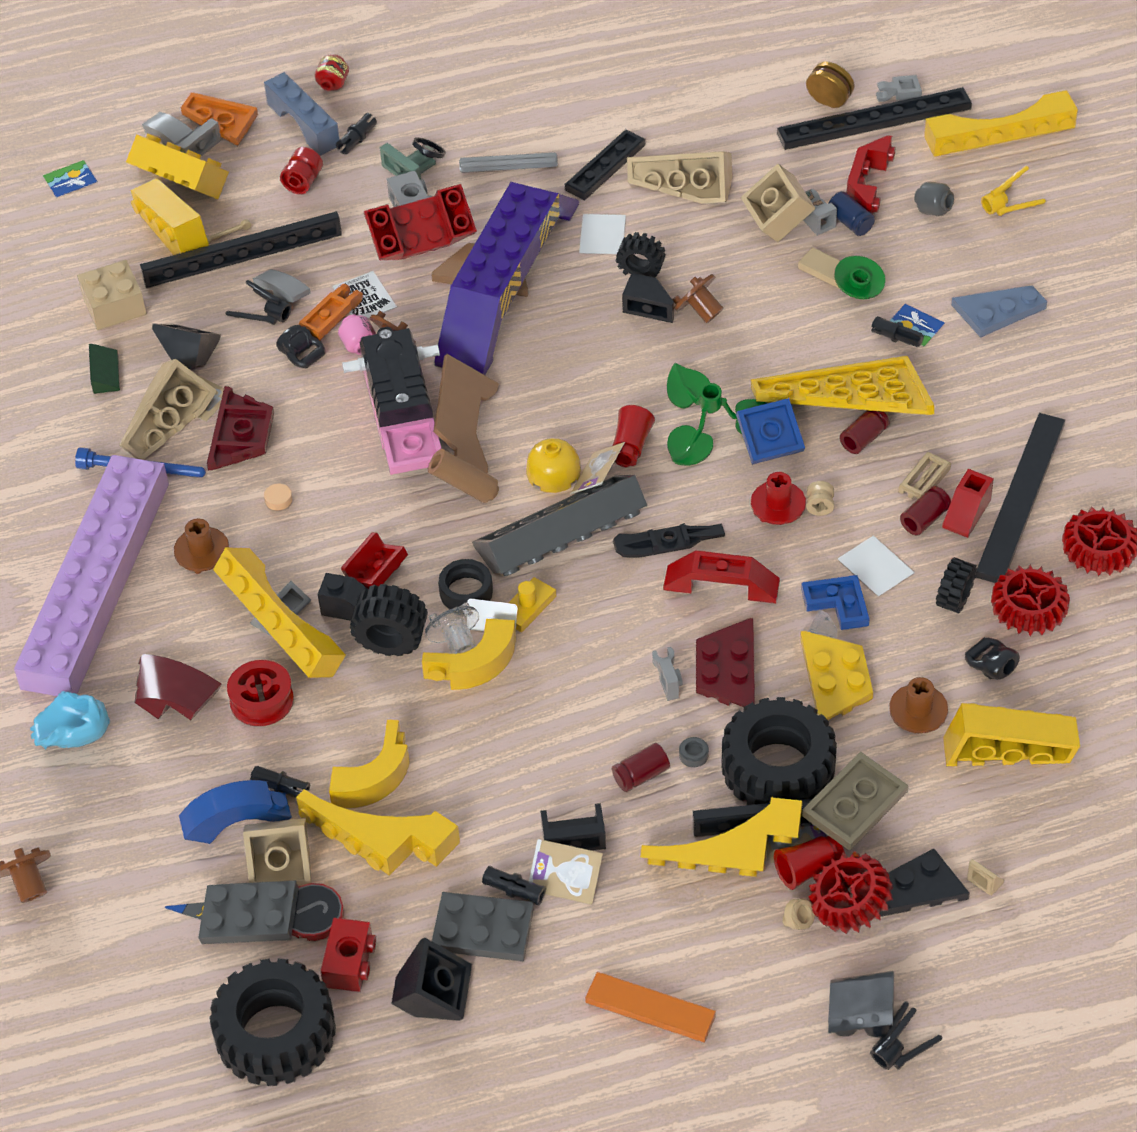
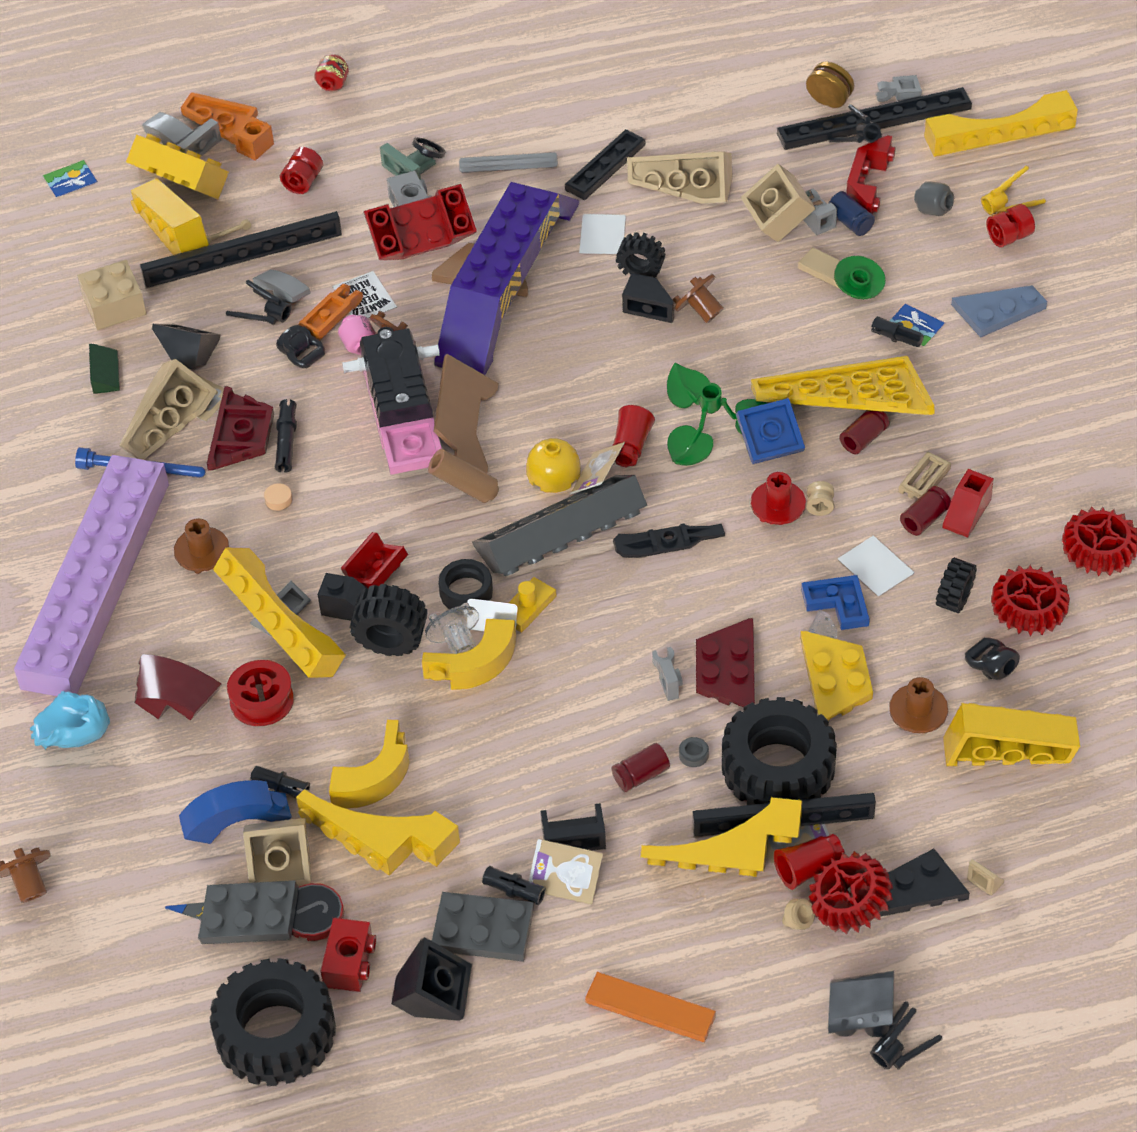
(253, 138): none -> orange brick
(286, 427): none -> black pin
(316, 125): sand blue arch -> none
(356, 133): black pin -> none
(722, 568): red slope -> none
(855, 800): dark tan plate -> none
(865, 130): none -> black plant
(1010, 225): none -> red wheel
(1020, 498): black tile -> none

